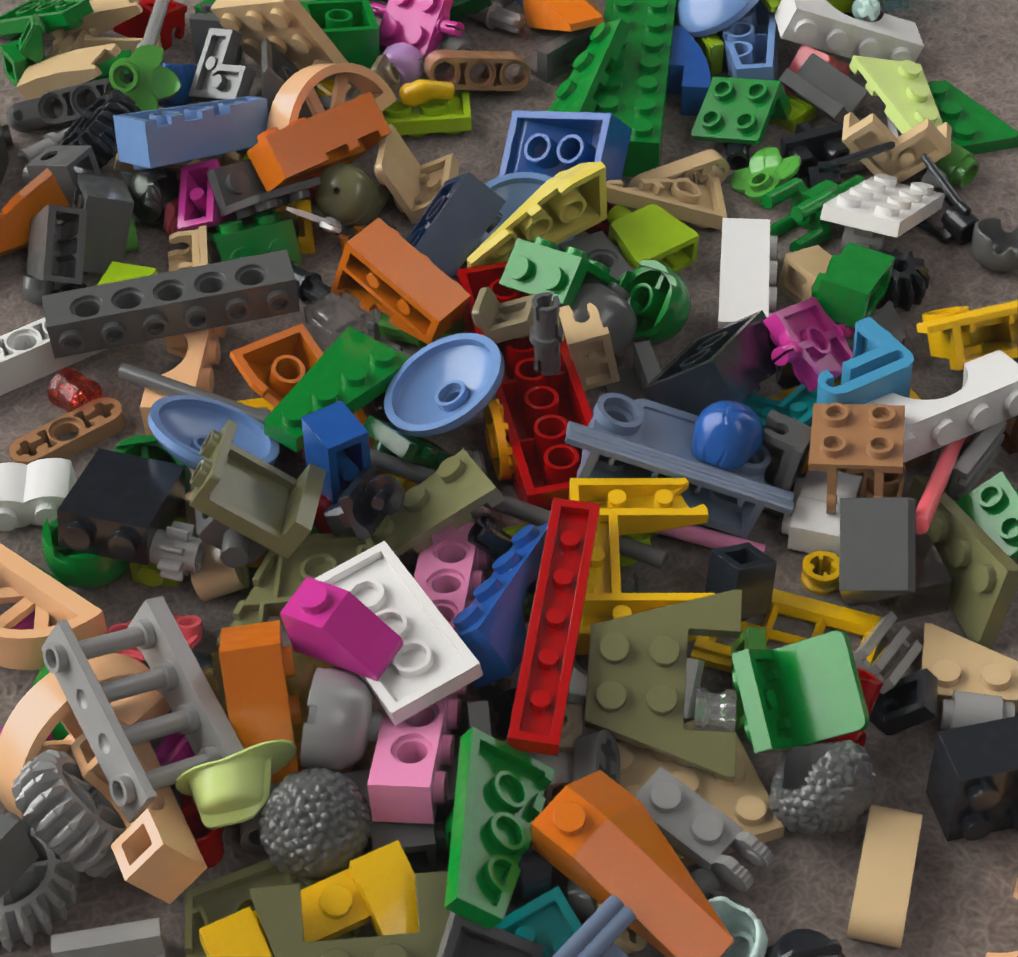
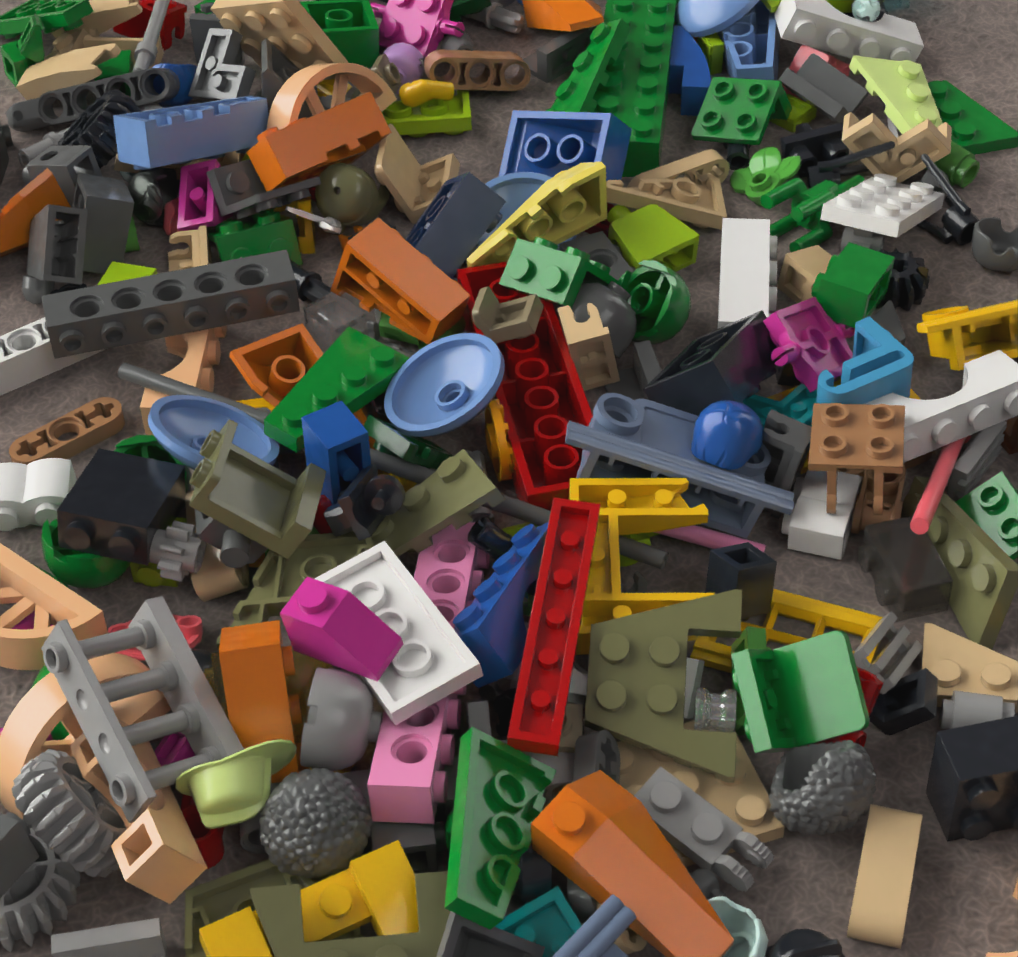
(72, 390): clear red wheel -> none
(150, 78): bright green plate -> none
(546, 333): dark grey pin -> none
(820, 561): yellow bush -> none
(876, 548): dark grey slope -> none

